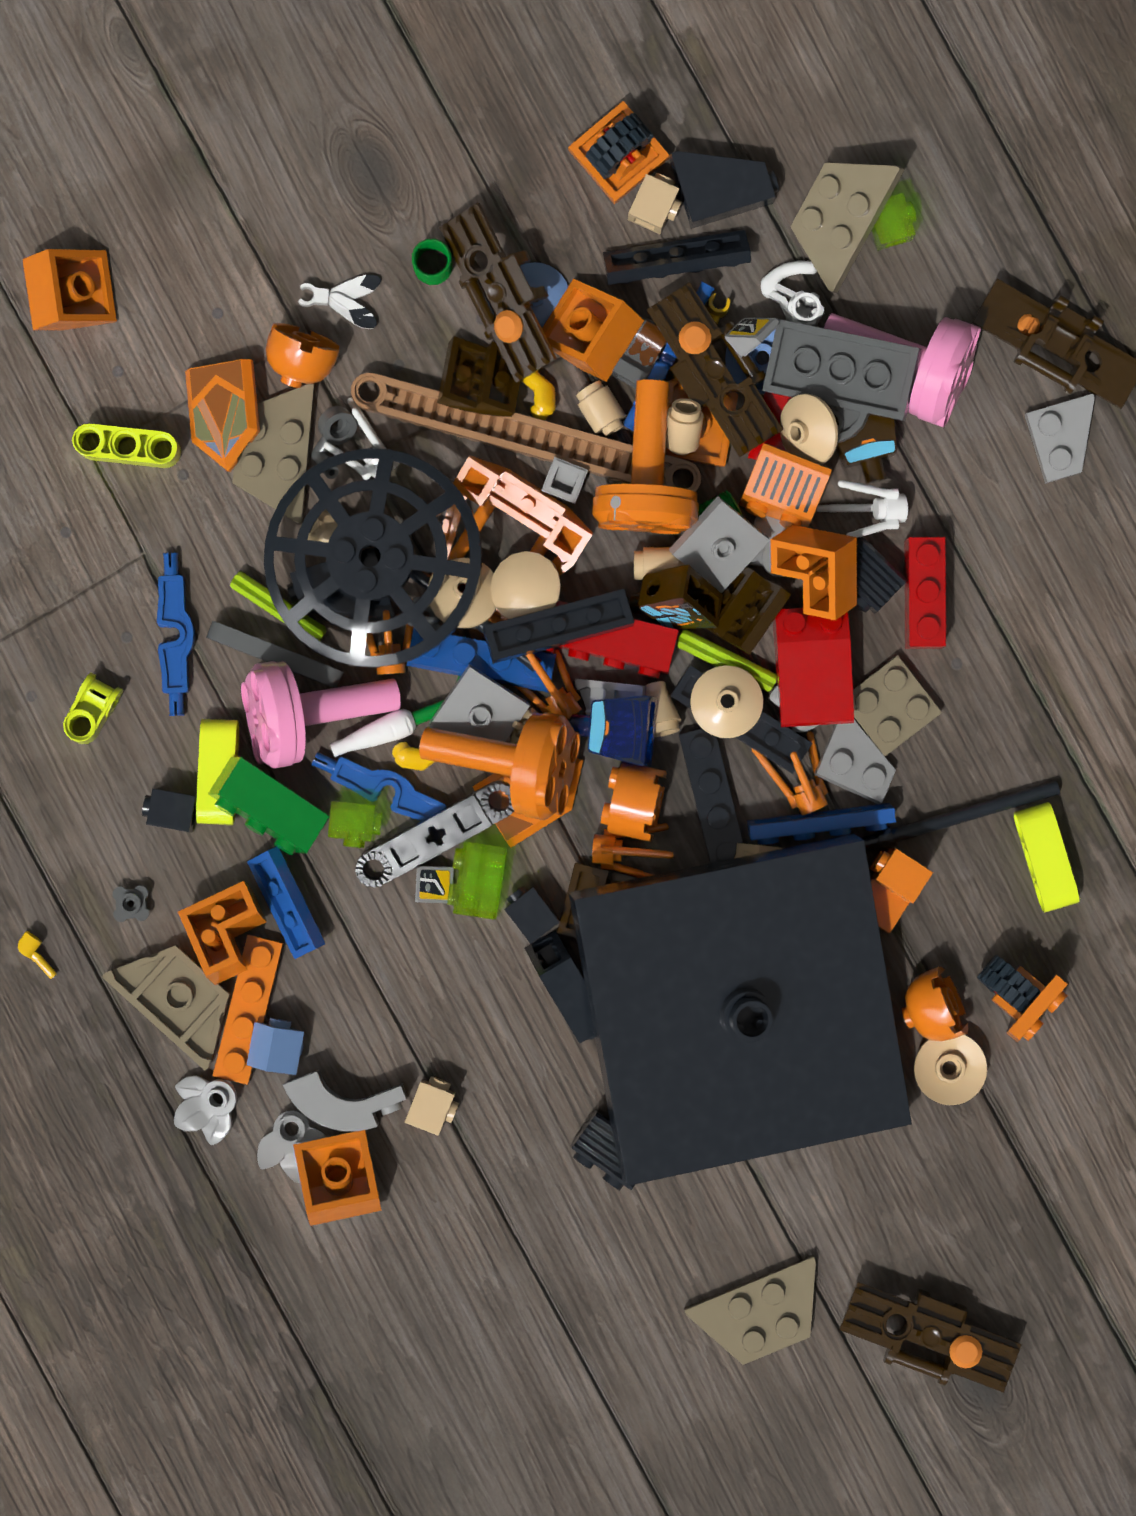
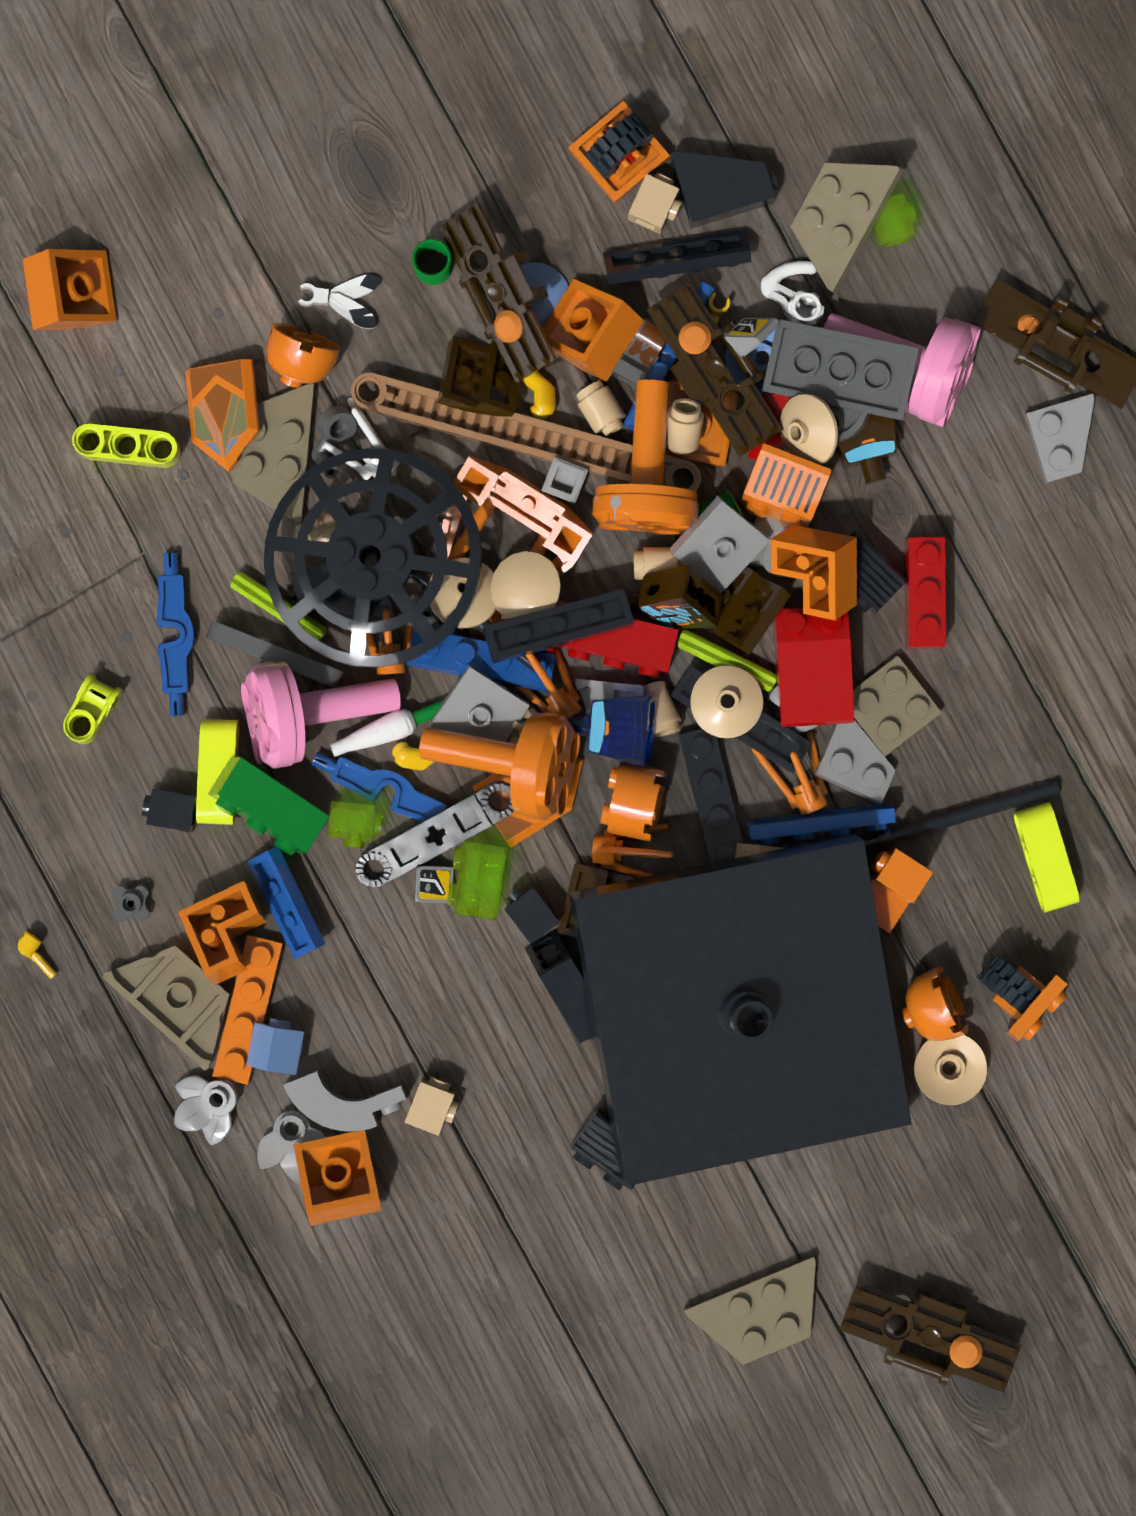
(889, 508): white plant -> none

